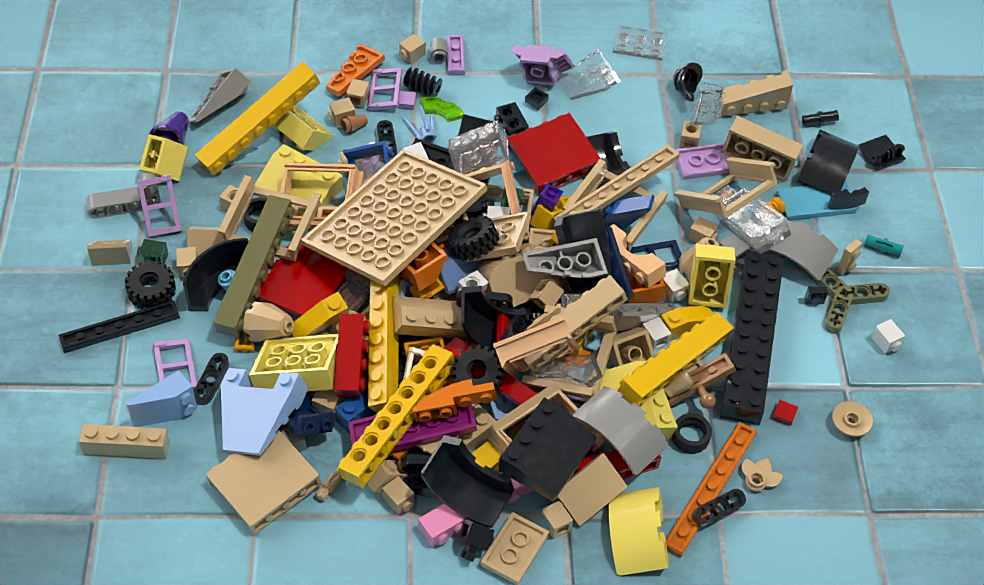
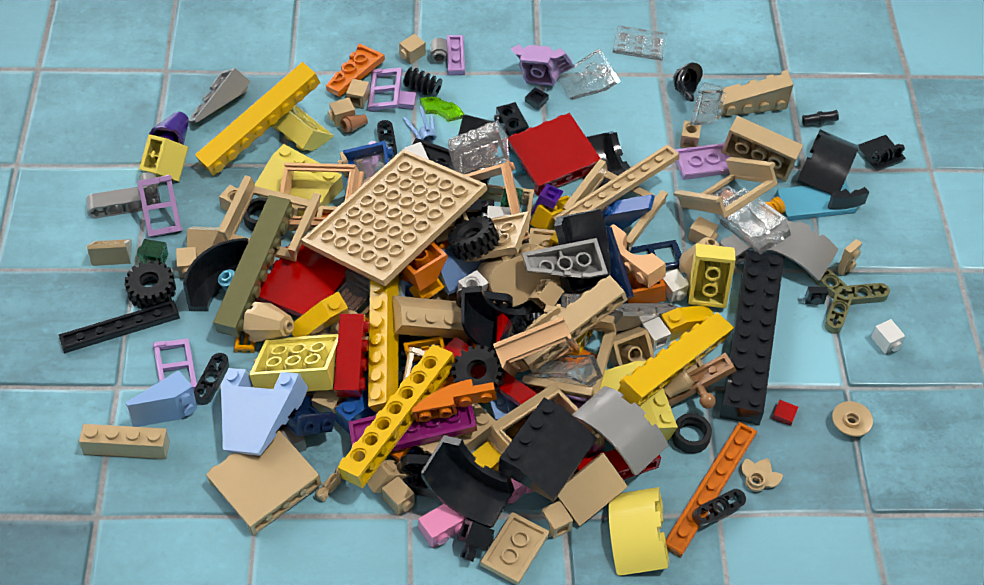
(883, 245): teal pin -> none

